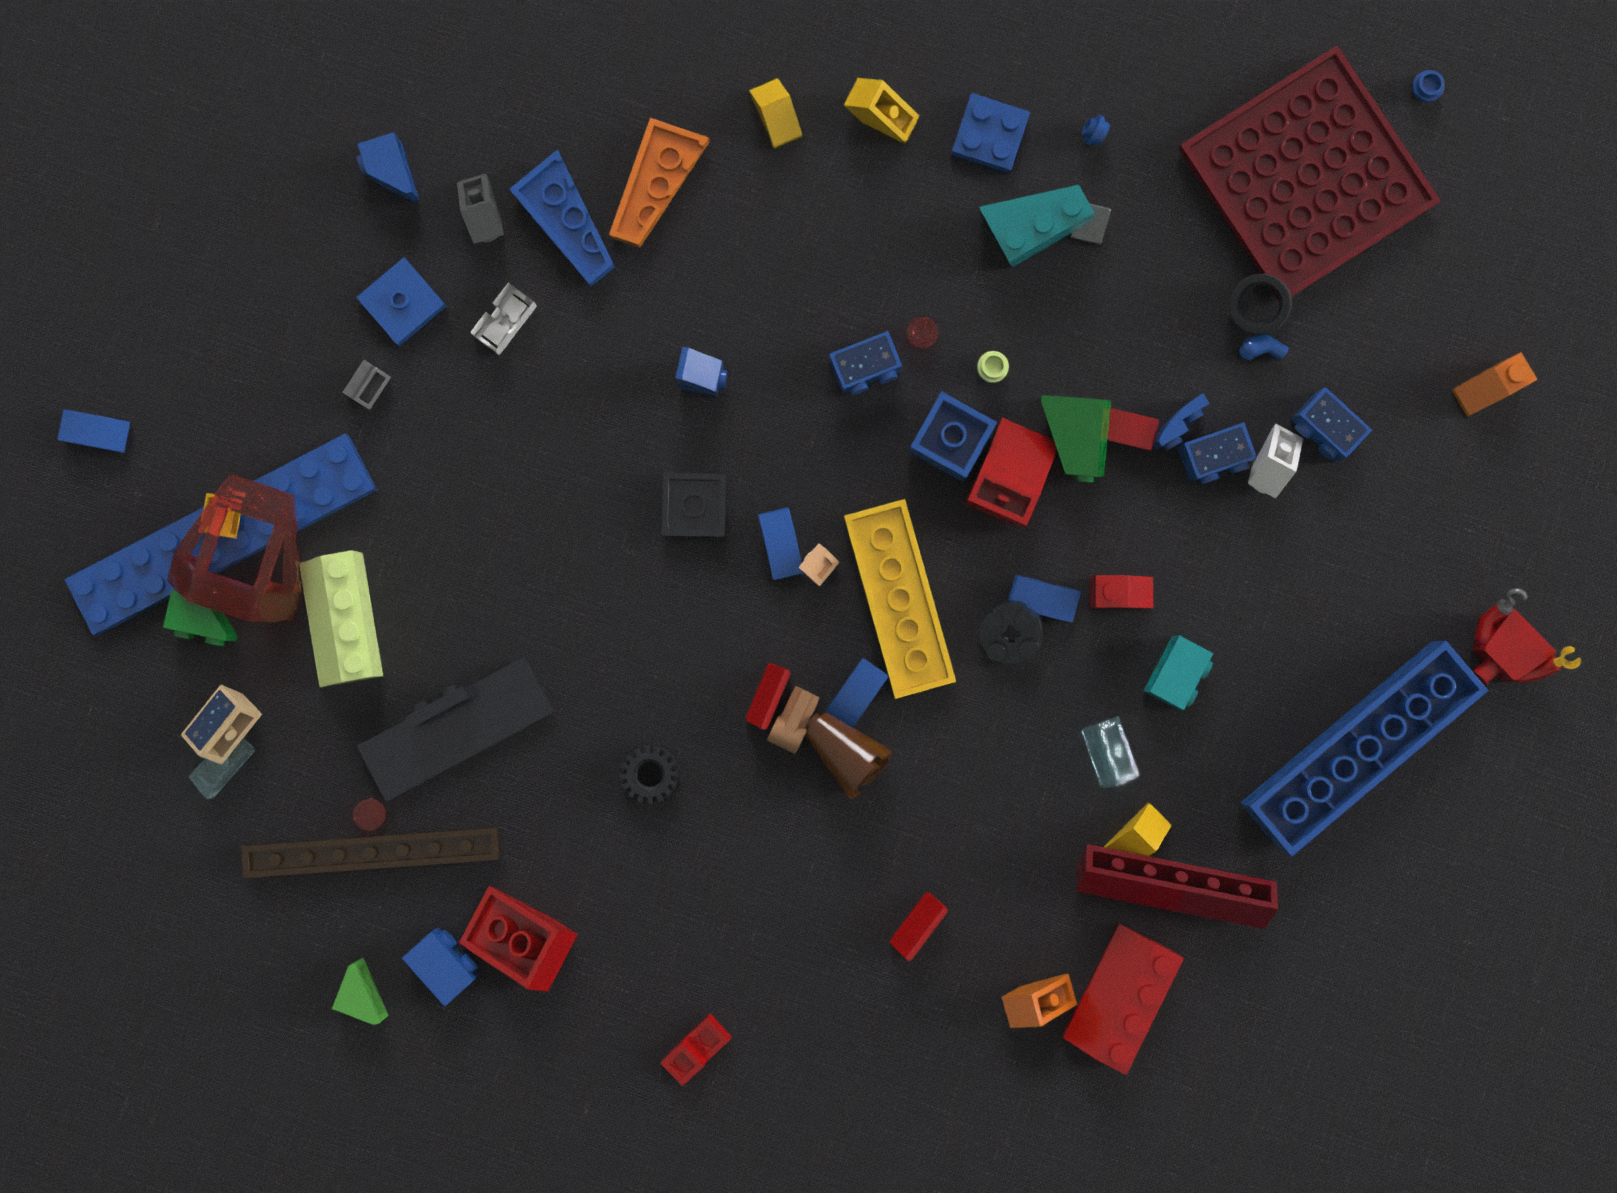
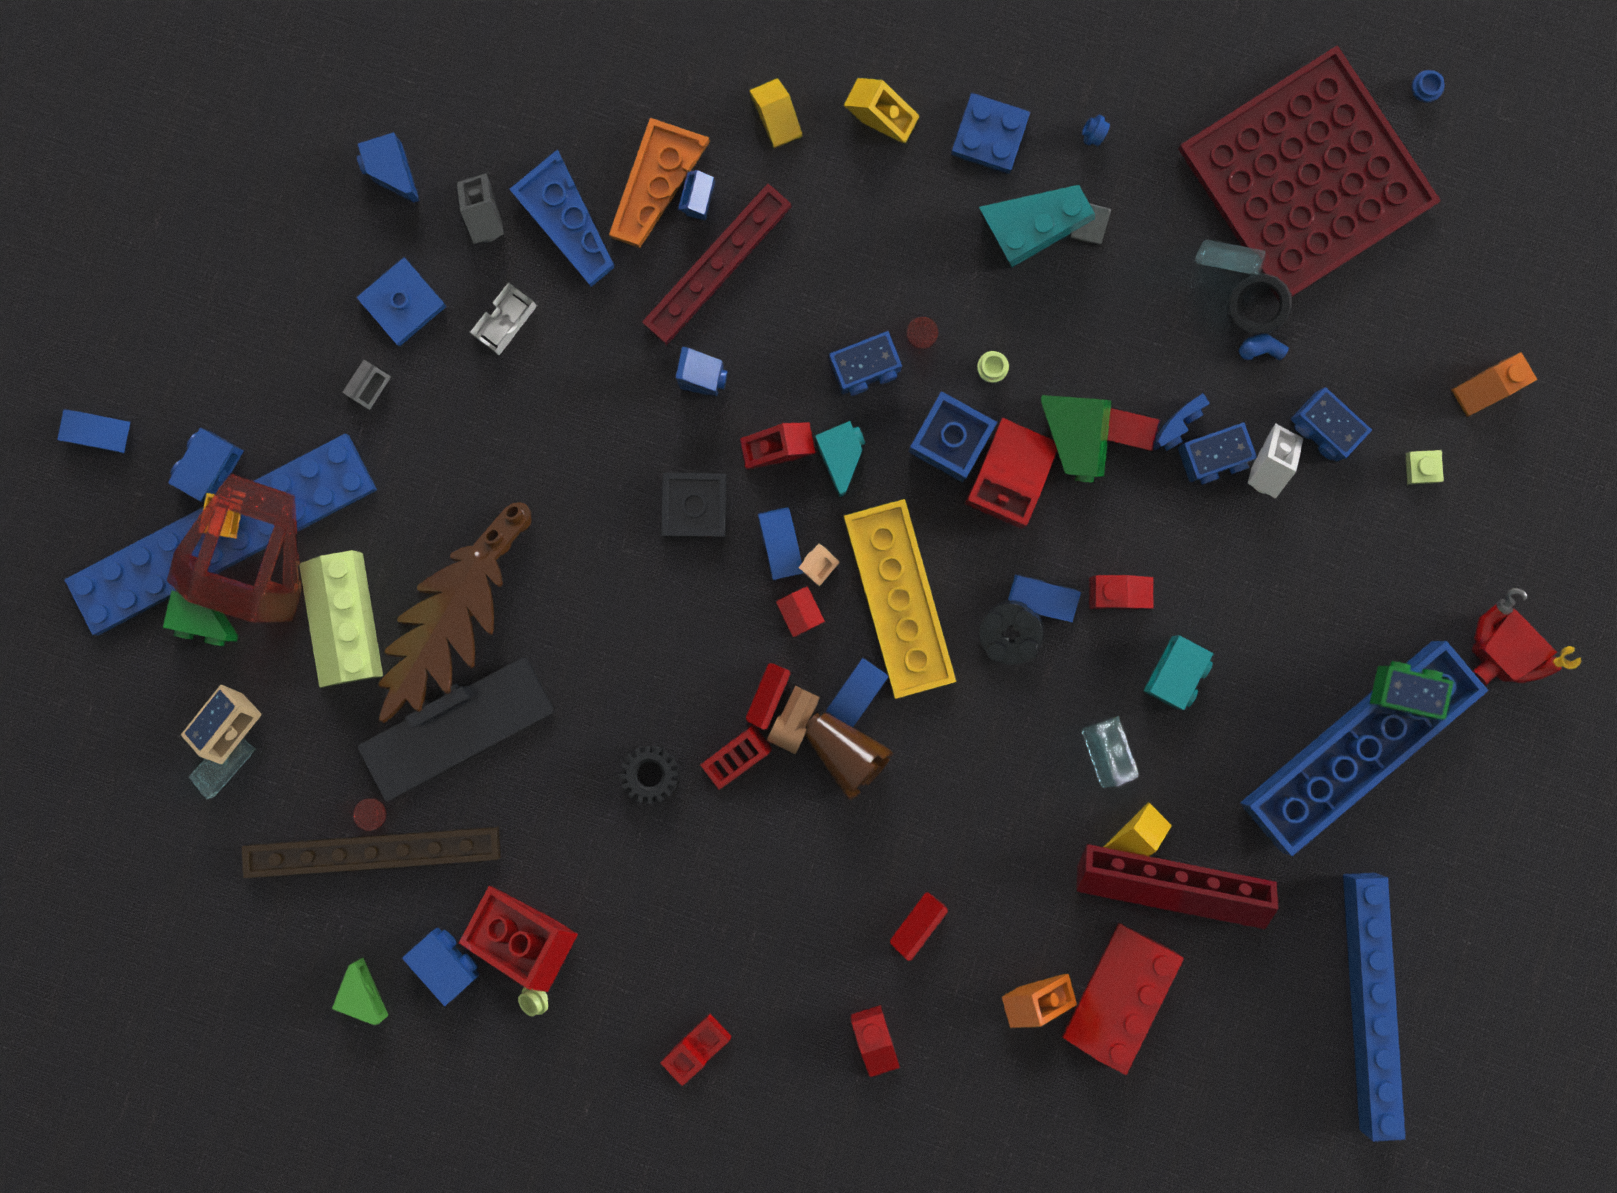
(204, 464): none -> blue brick
(445, 617): none -> reddish brown plant
(533, 1001): none -> yellowish green plate
(696, 194): none -> piece
(717, 264): none -> dark red plate
(756, 739): none -> red slope
(777, 444): none -> red slope
(800, 611): none -> red piece
(841, 453): none -> teal slope
(874, 1041): none -> red slope
(1231, 257): none -> clear light blue slope
(1374, 1006): none -> blue brick
(1411, 691): none -> brick
(1424, 467): none -> yellowish green plate

